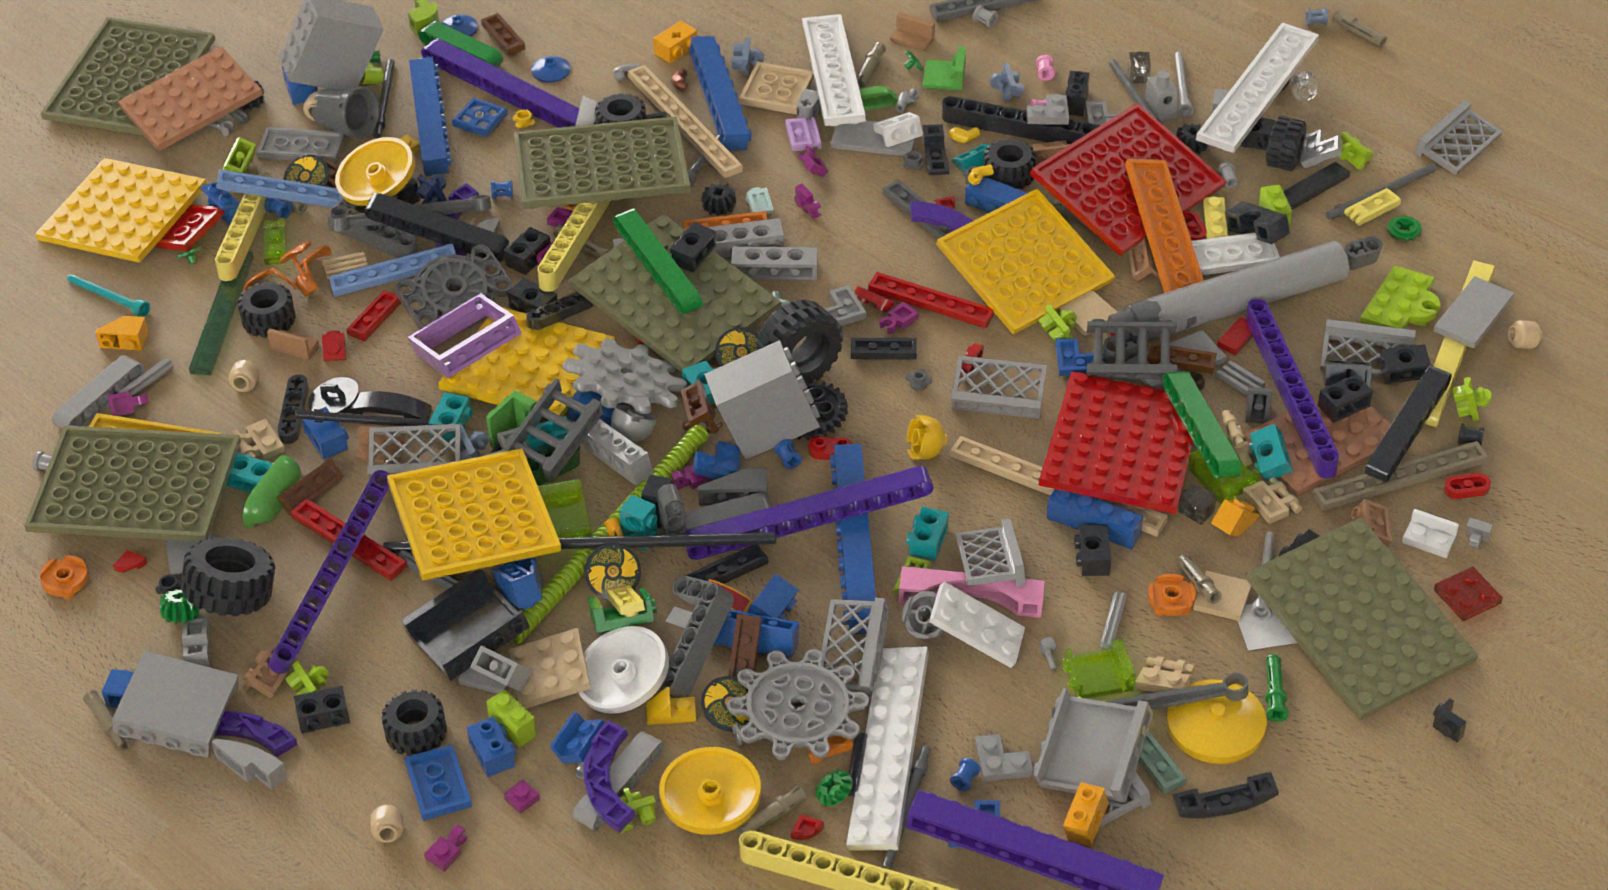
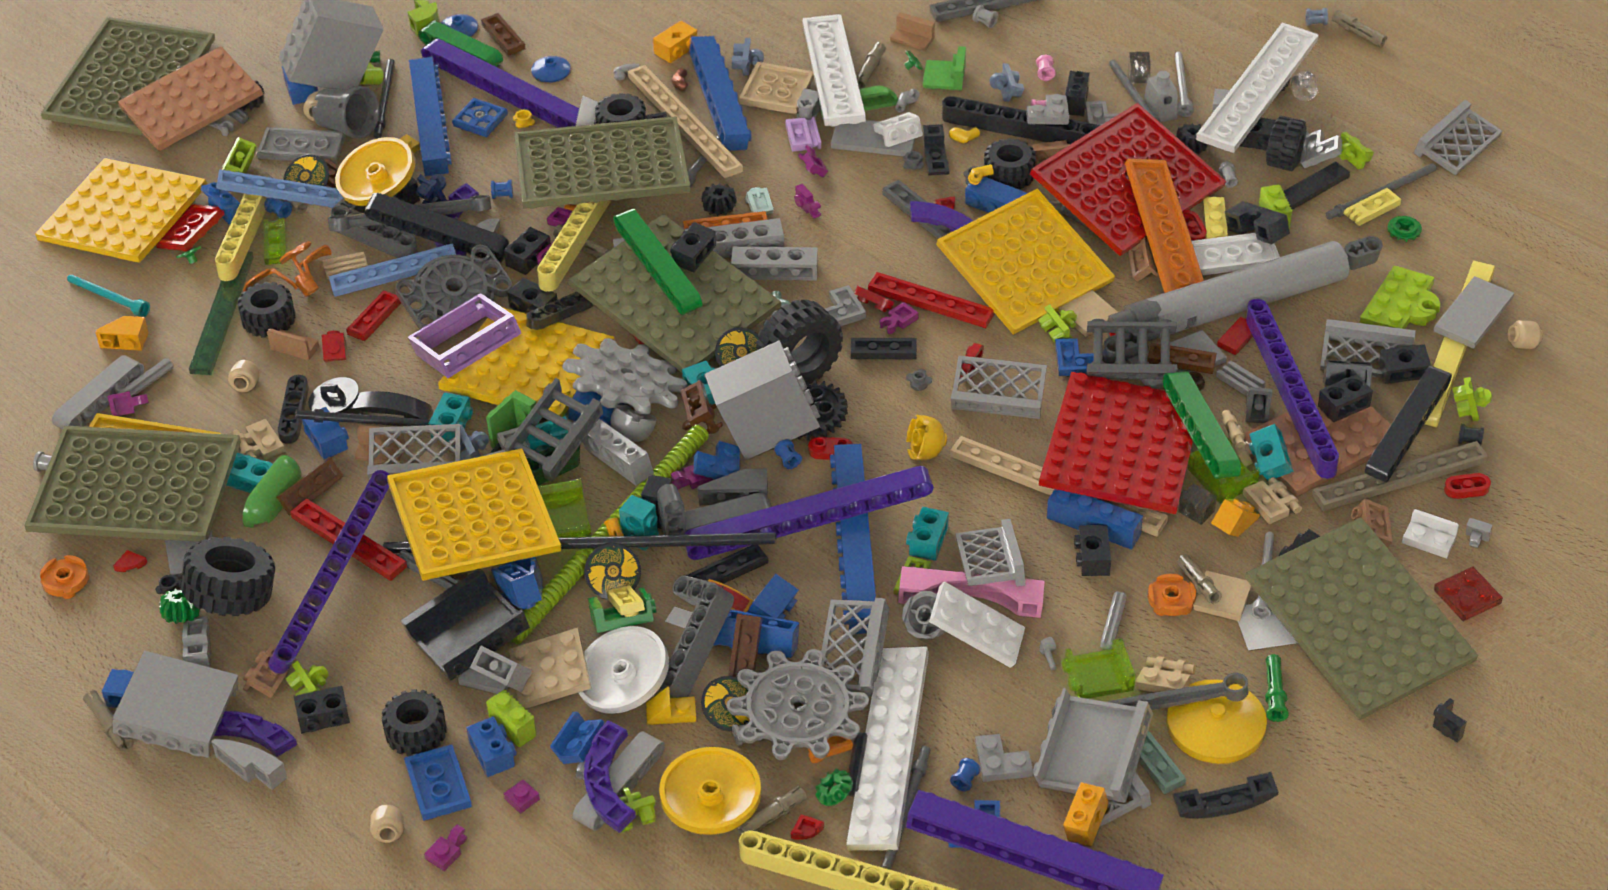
(971, 158): teal slope -> none

